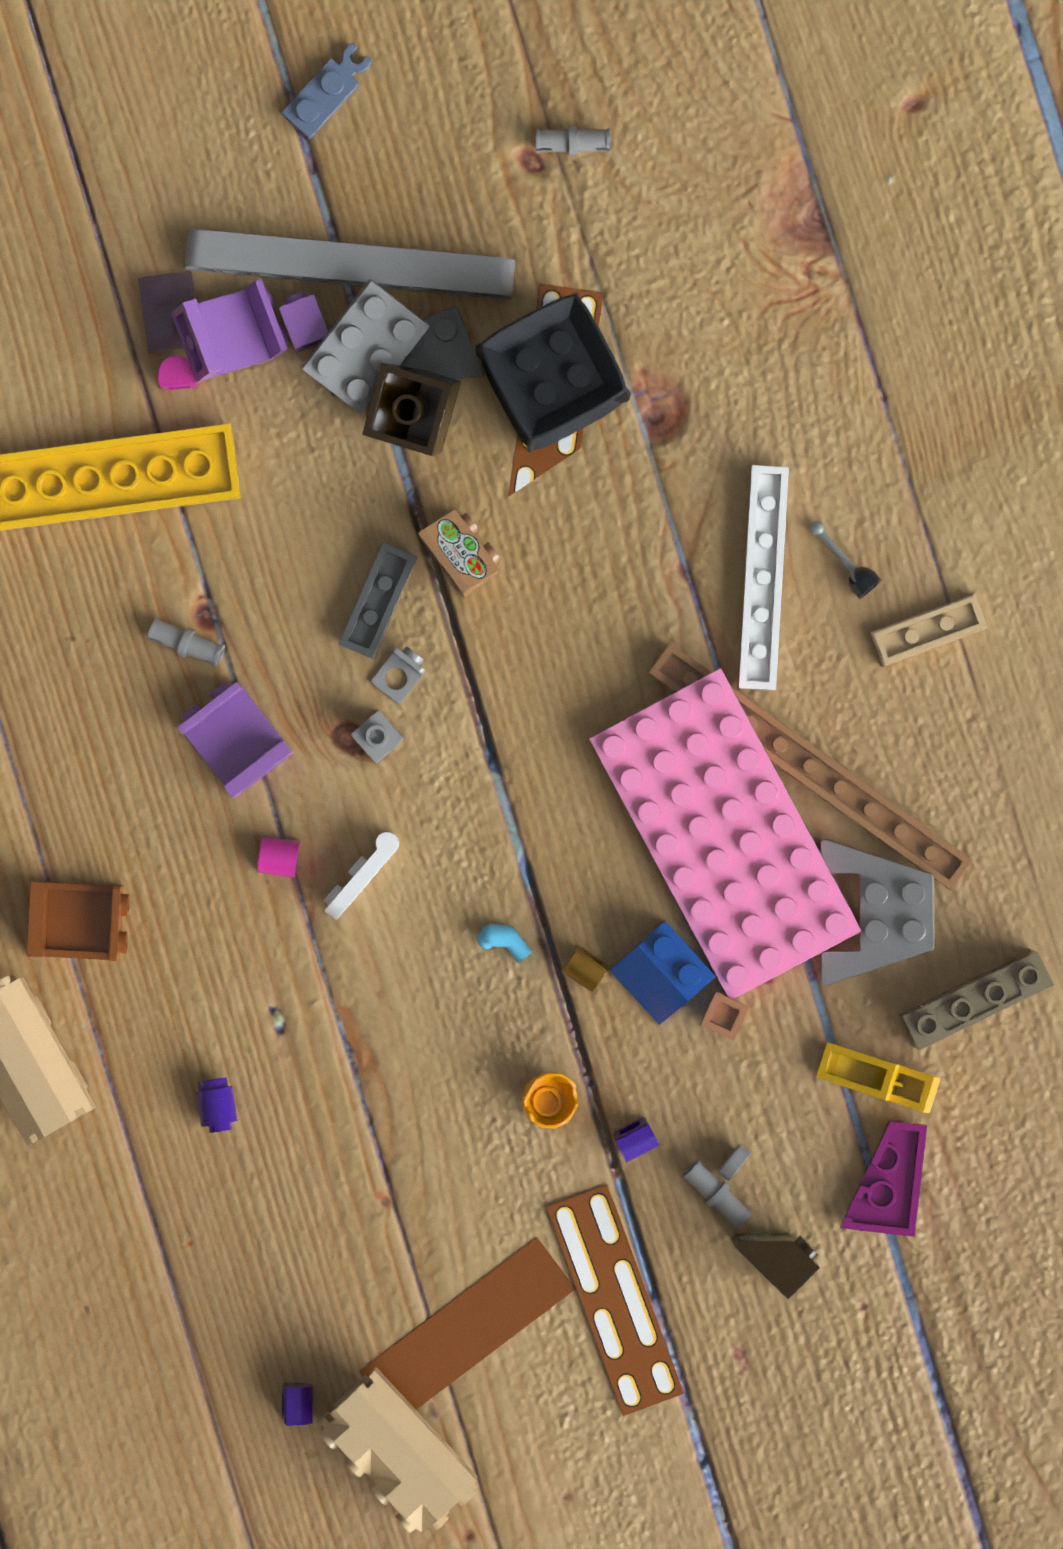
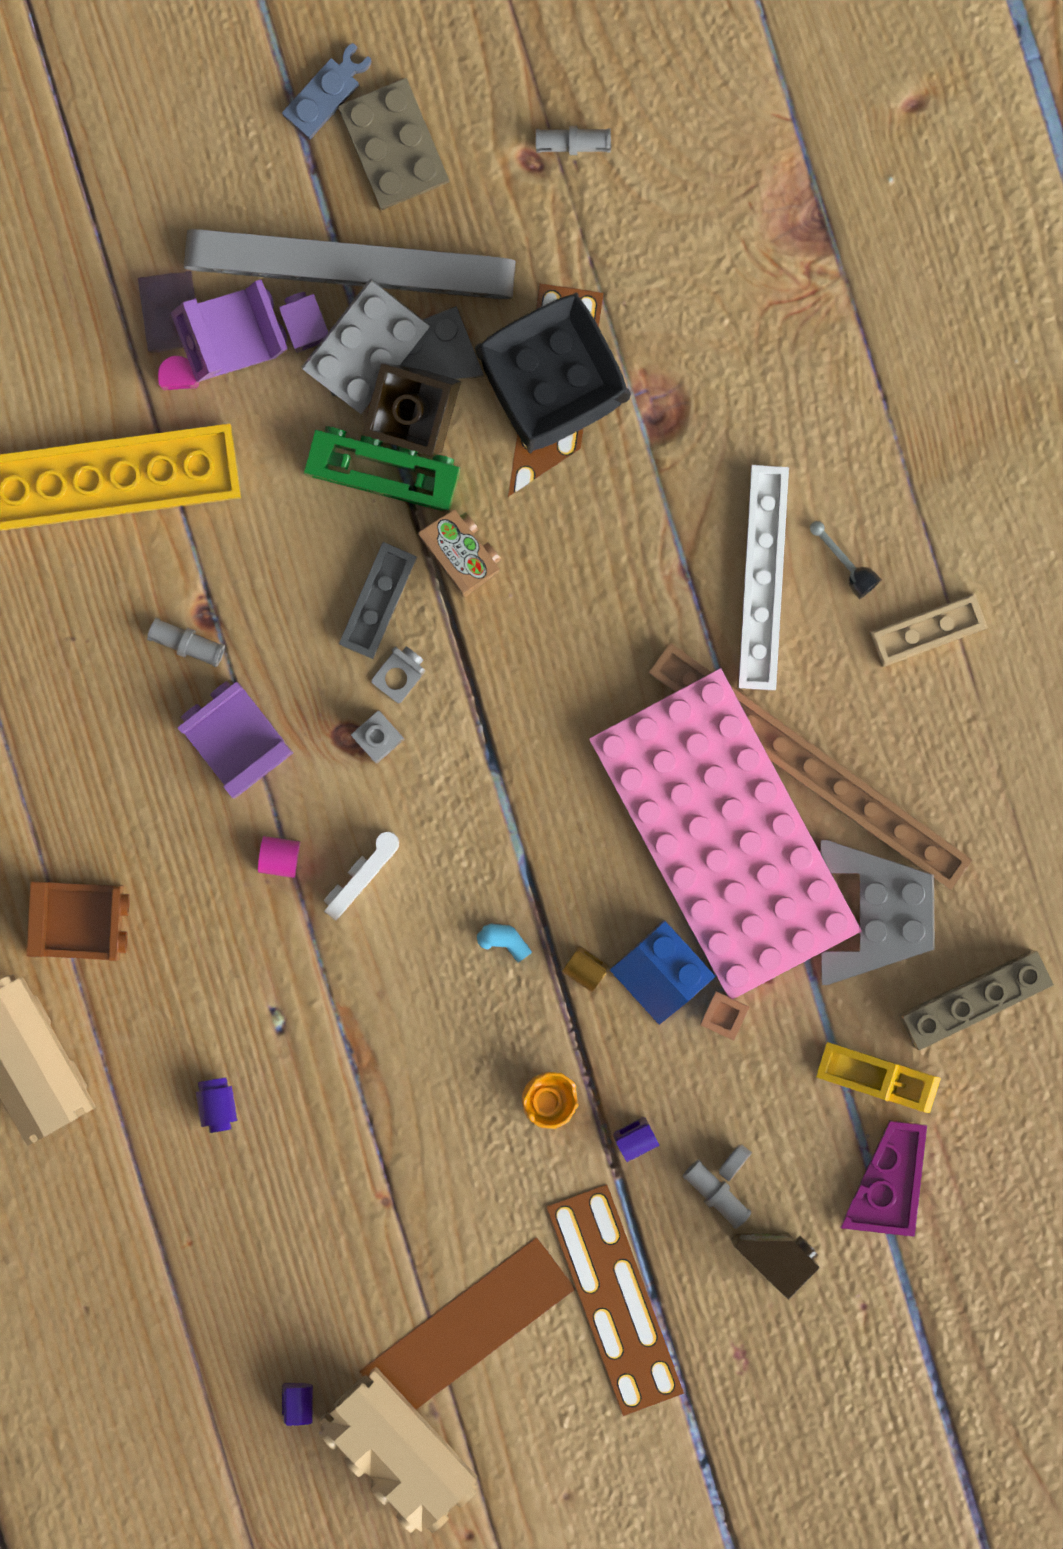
(323, 454): none -> green brick
(393, 144): none -> dark tan plate

